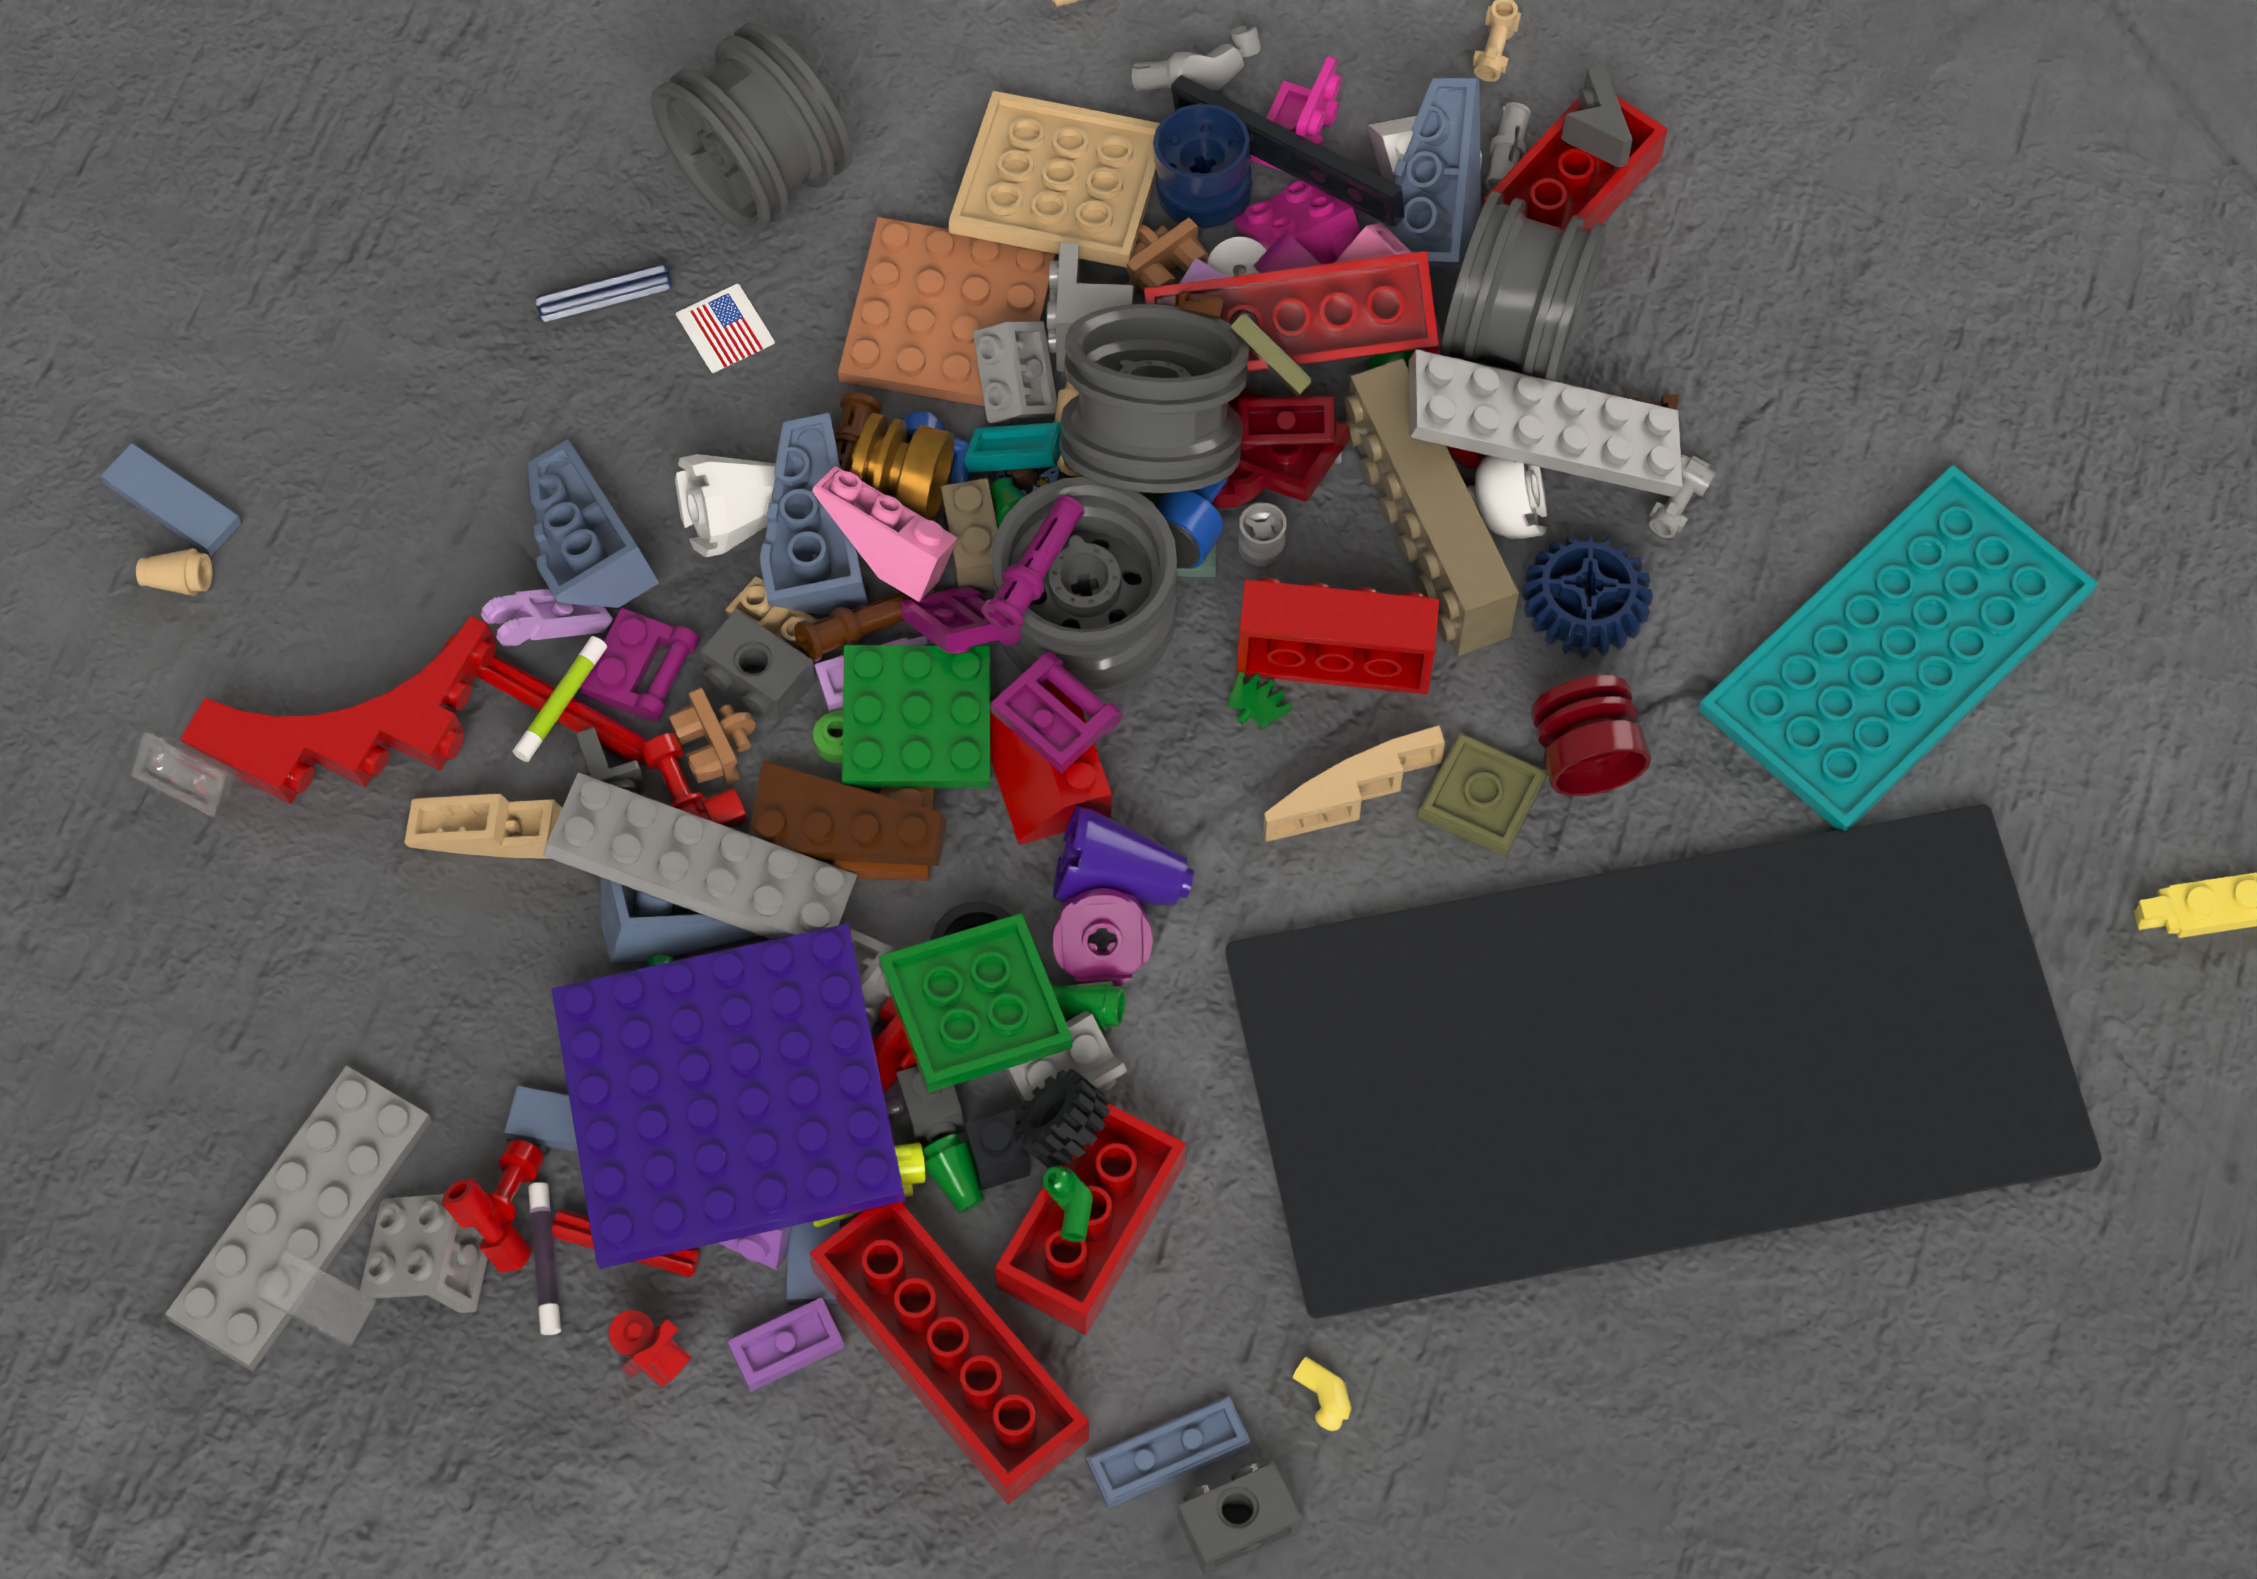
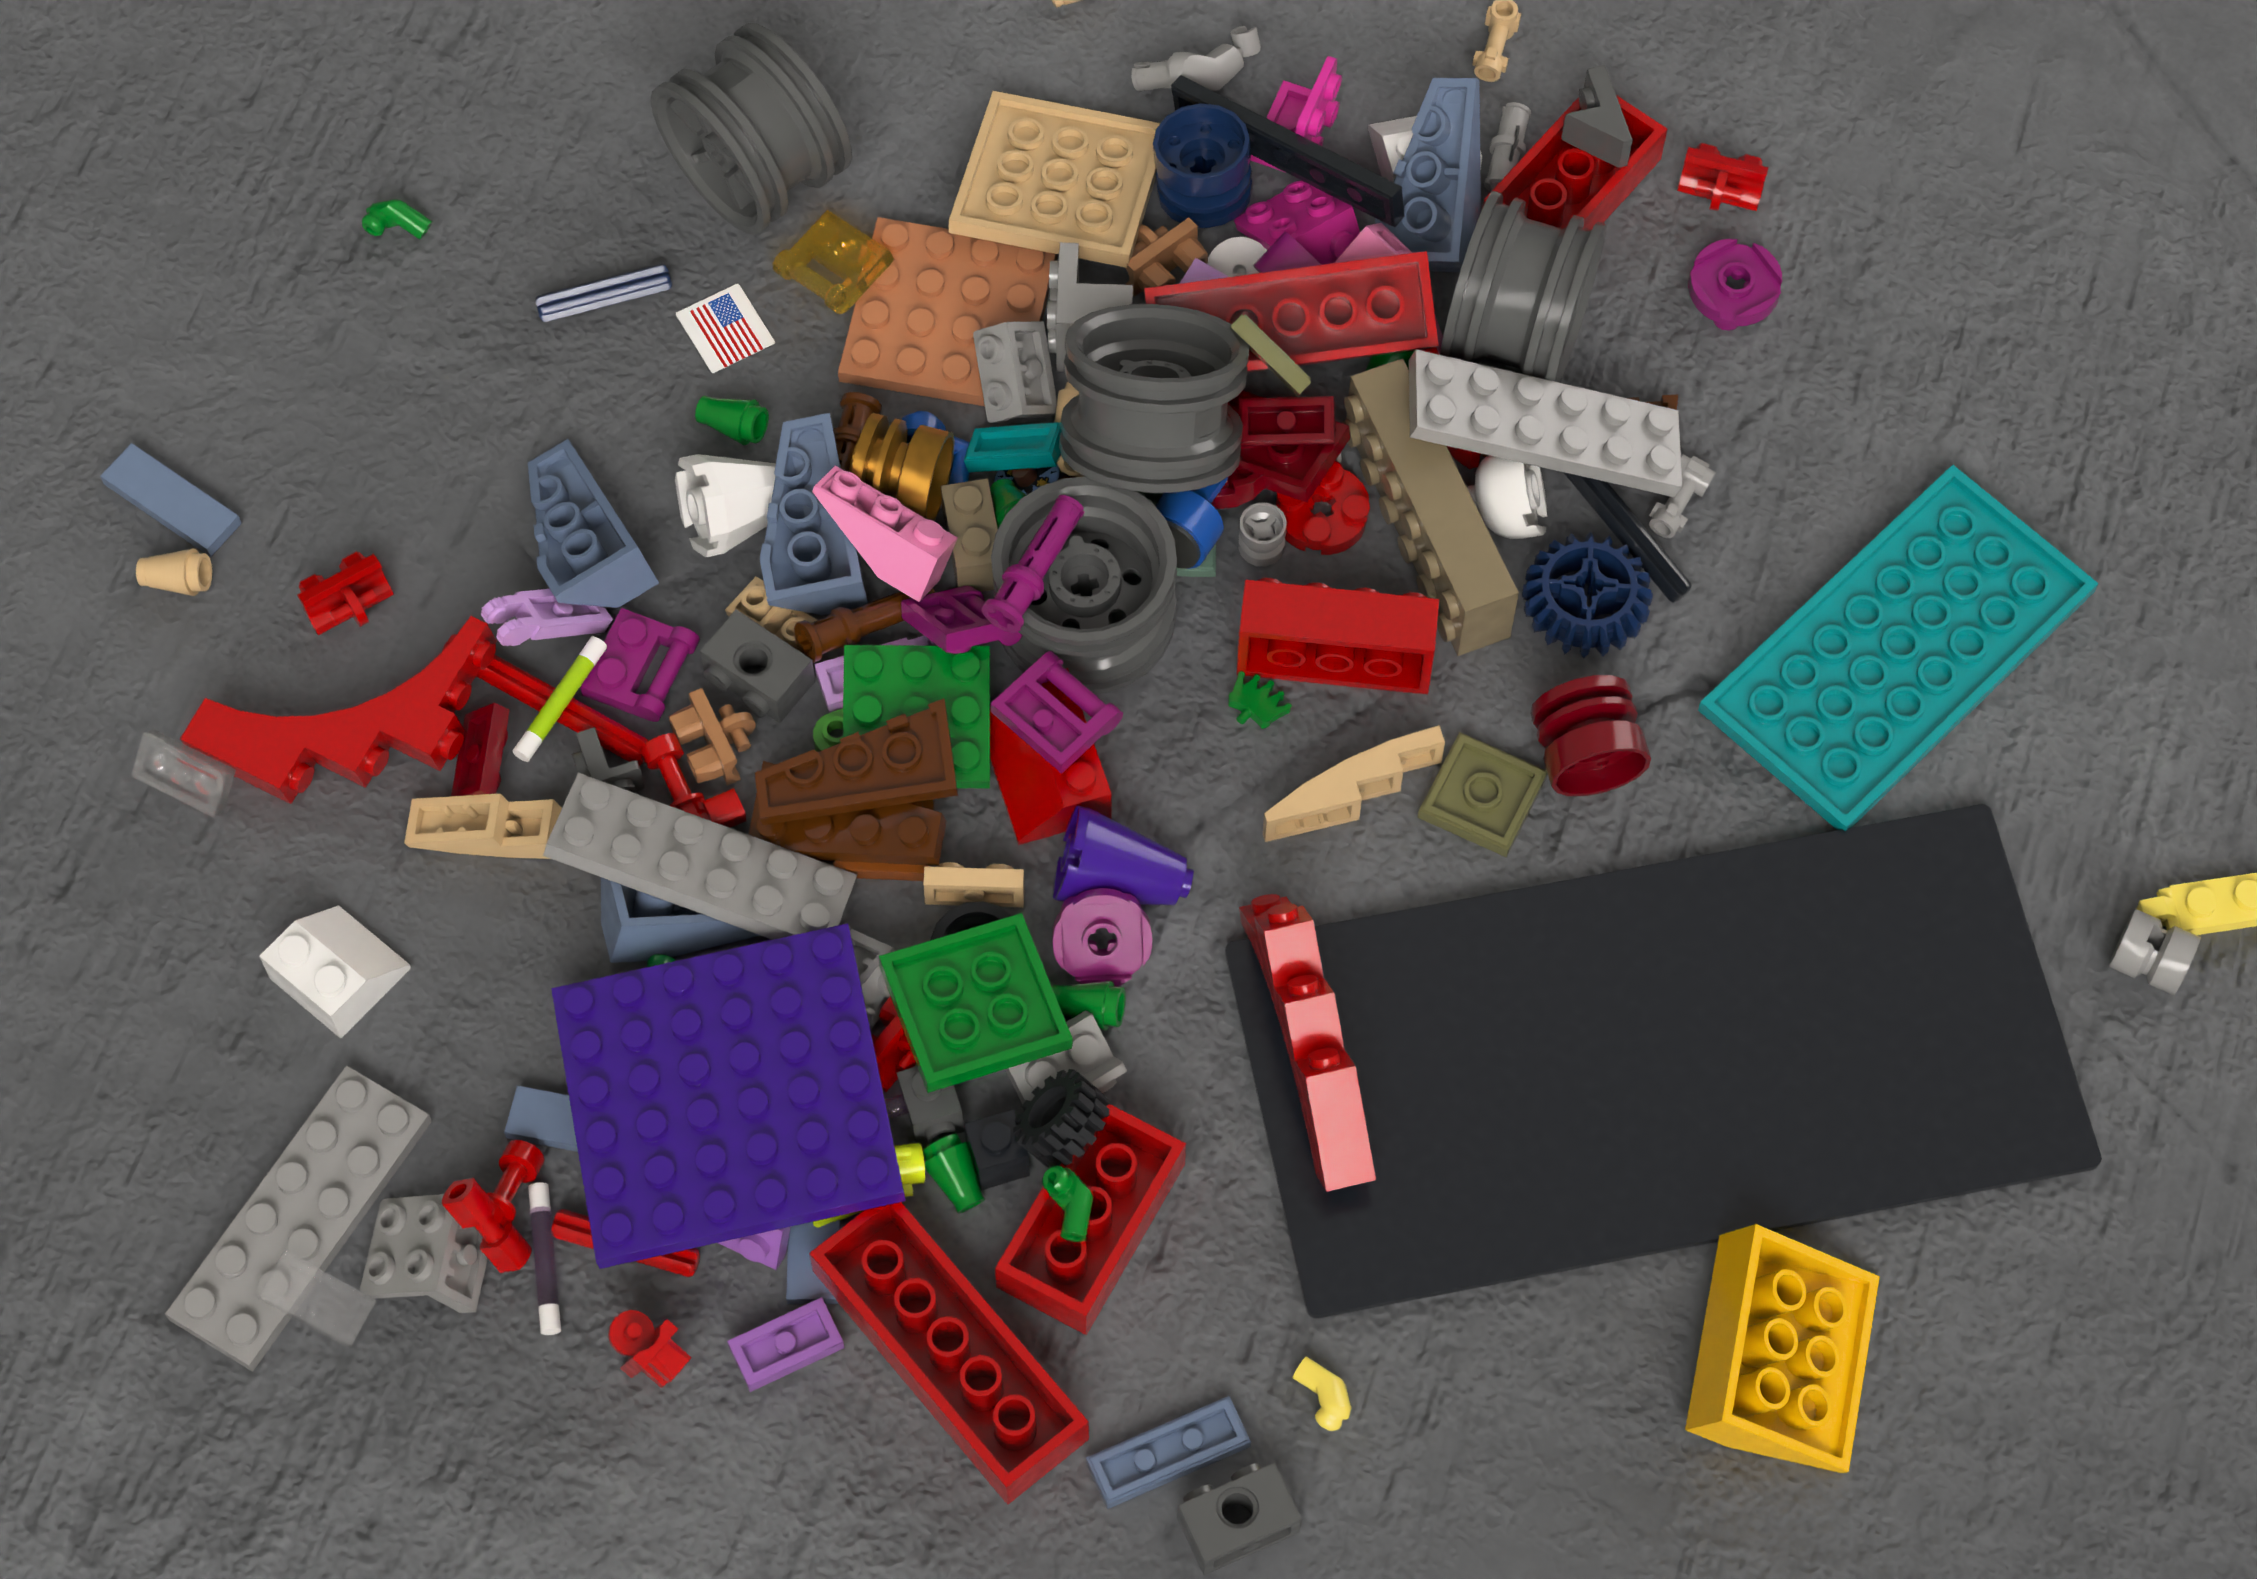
(333, 967): none -> white slope
(344, 594): none -> red hips
(393, 214): none -> green arm
(481, 751): none -> dark red plate
(735, 418): none -> green cone
(840, 250): none -> clear yellow plate
(878, 769): none -> reddish brown wing
(955, 885): none -> tan plate
(1202, 304): reddish brown tile -> none
(1313, 1036): none -> arch
(1330, 533): none -> red plate
(1634, 534): none -> black axle
(1723, 178): none -> red hips
(1735, 306): none -> magenta plate
(1782, 1350): none -> yellow slope
(2154, 952): none -> light grey wheel

